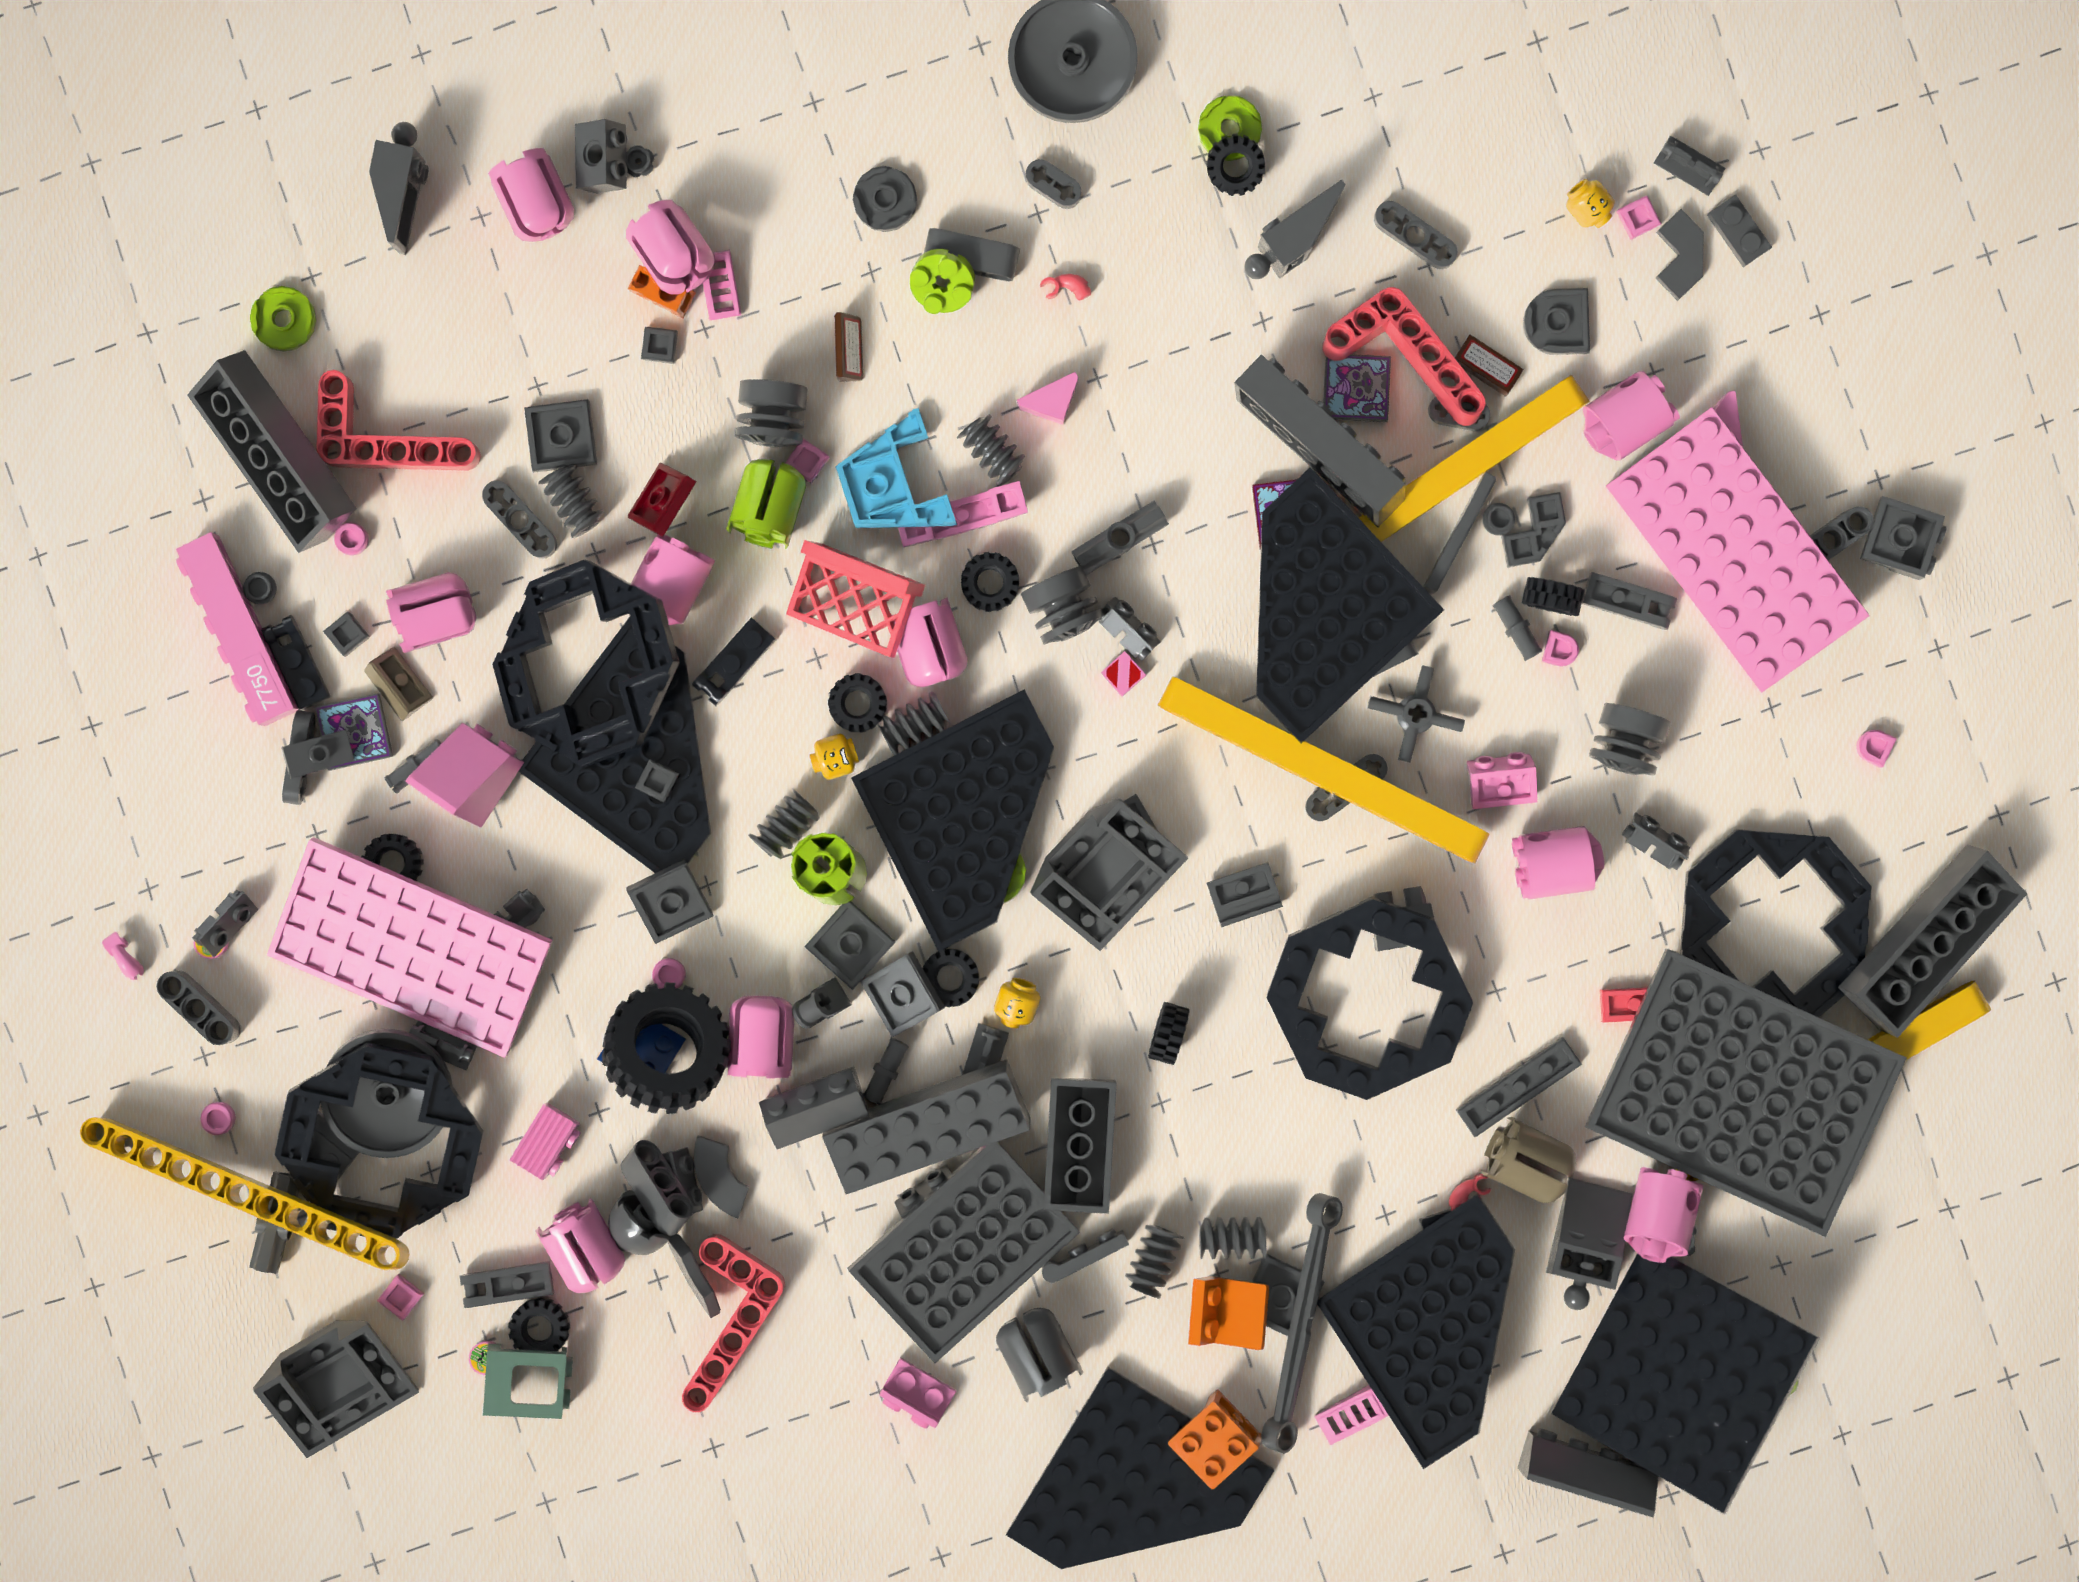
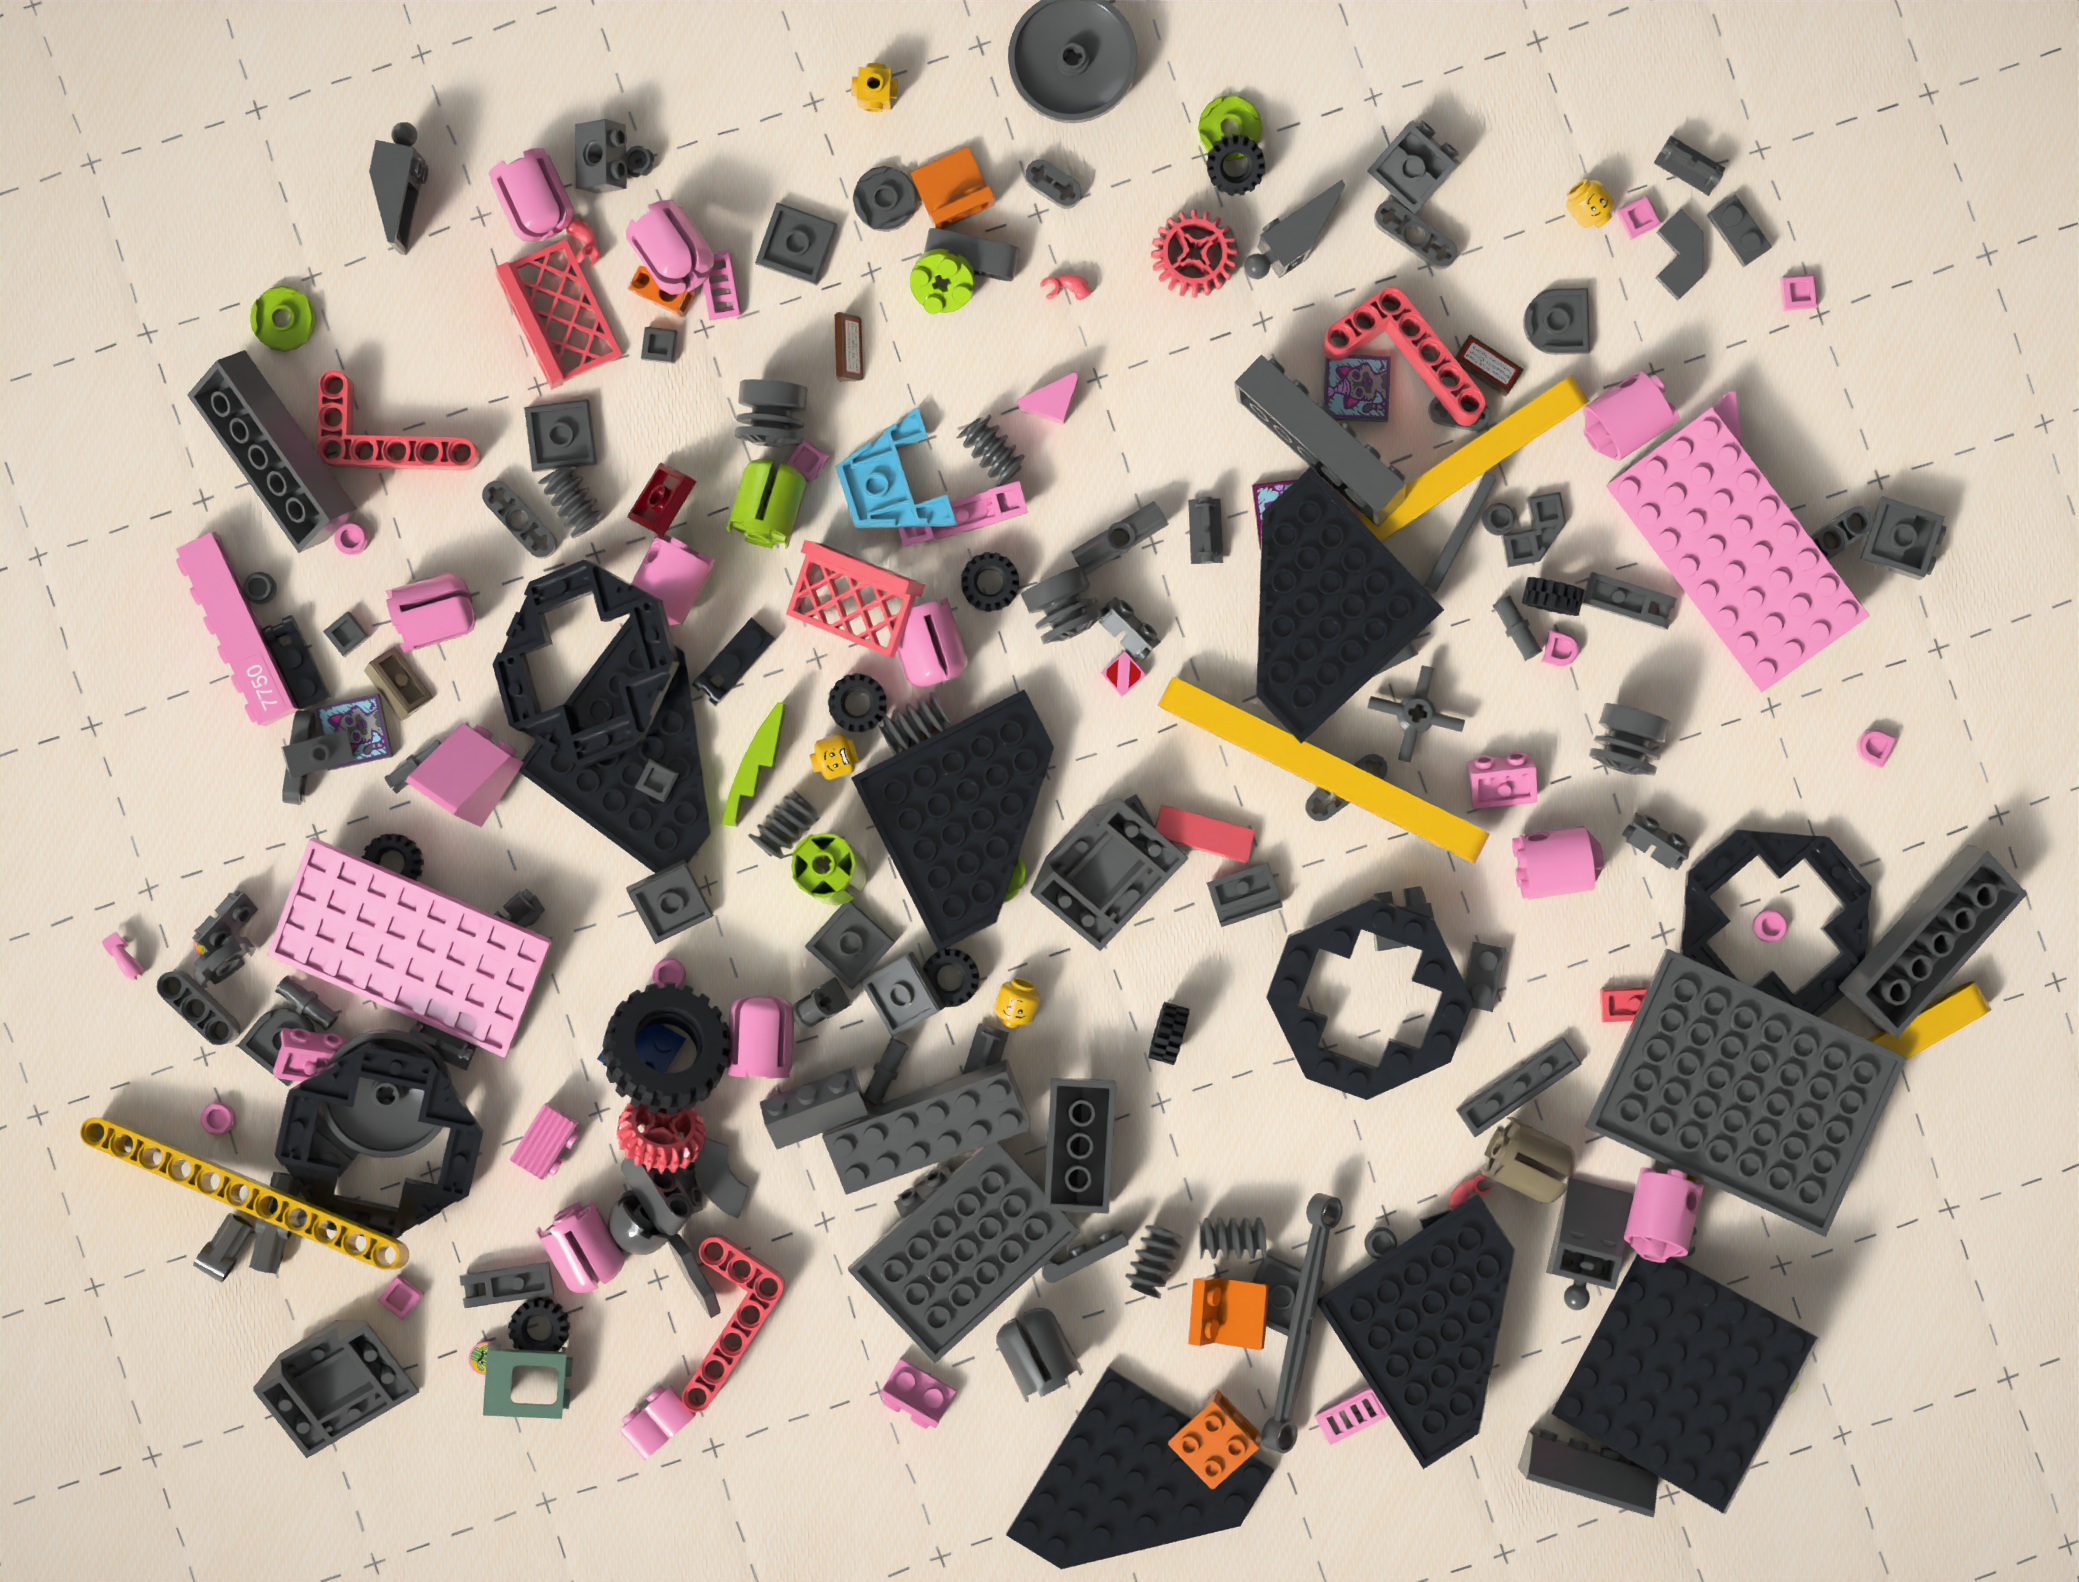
(220, 1254): none -> dark grey piece
(223, 961): none -> dark grey plate
(264, 1037): none -> dark grey tile
(304, 1053): none -> bright pink bracket
(307, 1002): none -> dark grey pin
(532, 325): none -> coral fence
(585, 233): none -> coral arm
(656, 1422): none -> bright pink brick
(659, 1142): none -> coral gear
(760, 753): none -> lime slope
(796, 244): none -> dark grey tile
(874, 99): none -> yellow brick
(952, 188): none -> orange bracket
(1203, 264): none -> coral gear
(1205, 530): none -> dark grey hinge
(1205, 833): none -> coral tile
(1380, 1242): none -> dark grey plate
(1415, 165): none -> dark grey plate
(1484, 974): none -> dark grey plate
(1769, 926): none -> bright pink tile
(1798, 292): none -> bright pink tile

